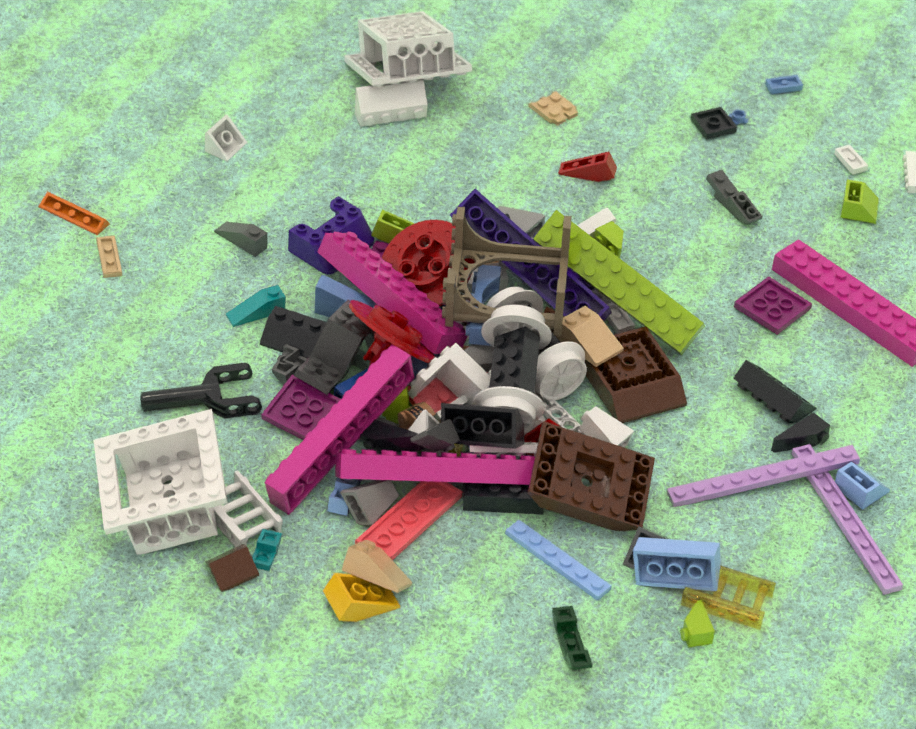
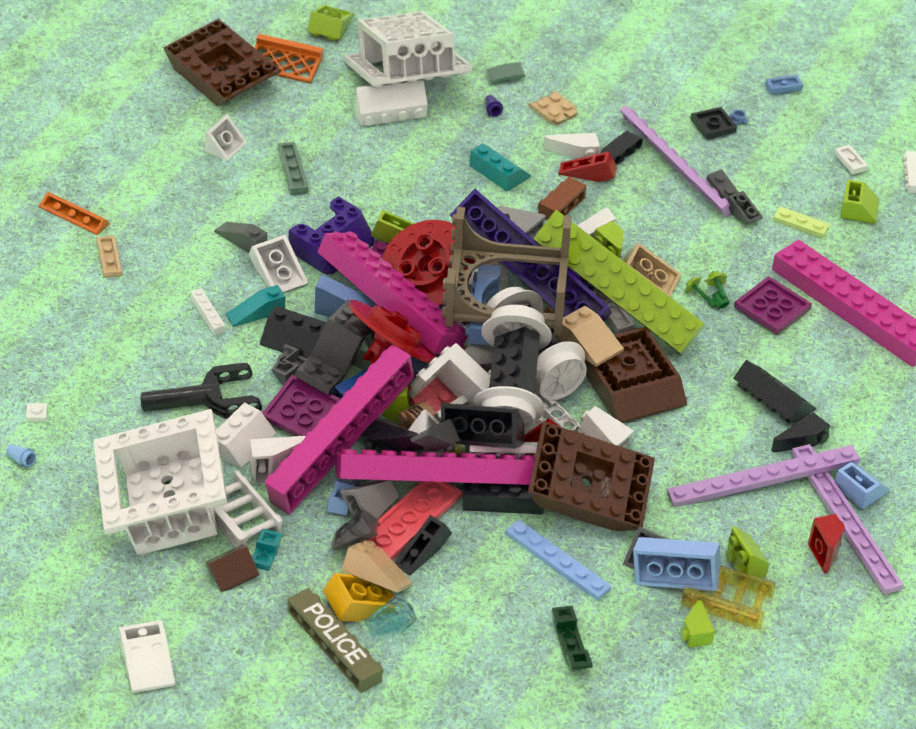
(21, 455): none -> light blue cone
(36, 412): none -> white plate
(146, 656): none -> white slope
(208, 312): none -> white piece
(219, 62): none -> reddish brown slope
(237, 431): none -> white slope
(268, 454): none -> white slope
(278, 264): none -> white slope
(288, 50): none -> orange fence
(293, 168): none -> sand green plate
(329, 22): none -> lime slope
(335, 640): none -> olive brick
(359, 528): none -> dark grey slope
(391, 618): none -> clear light blue slope
(424, 545): none -> black slope
(493, 106): none -> dark purple cone
(497, 167): none -> teal slope
(507, 71): none -> sand green slope
(563, 198): none -> dark orange brick
(572, 144): none -> white slope
(623, 146): none -> black beam
(653, 268): none -> tan slope
(679, 164): none -> lavender plate
(719, 299): none -> plant
(746, 554): none -> lime slope
(801, 222): none -> yellowish green plate
(826, 539): none -> red slope

